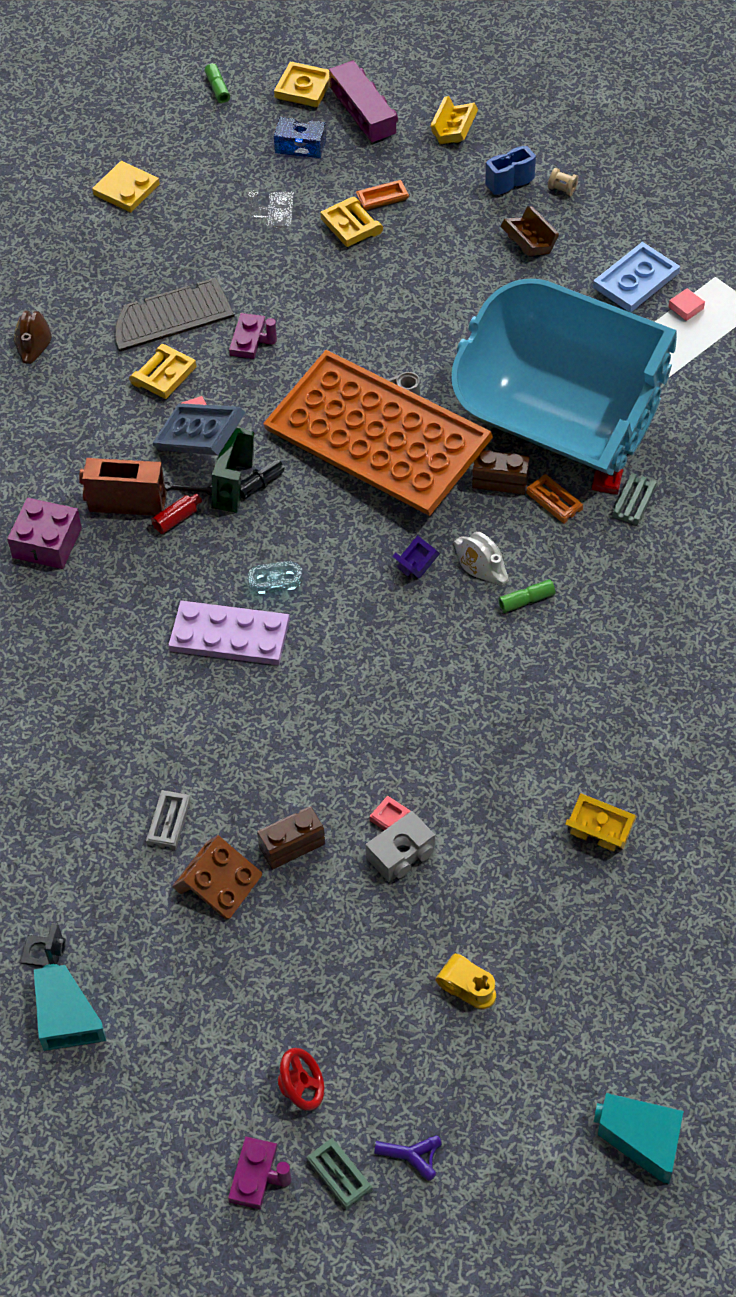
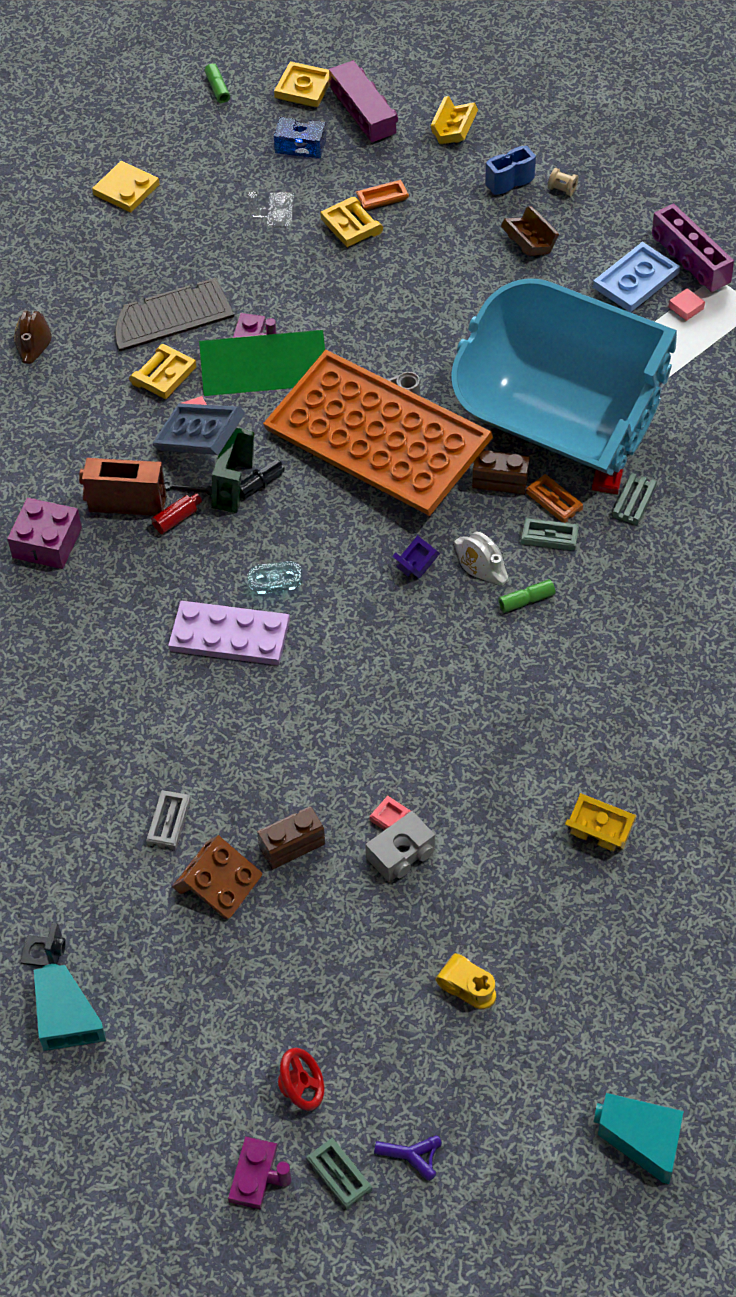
(258, 361): none -> green sticker
(549, 537): none -> sand green tile
(692, 247): none -> magenta brick

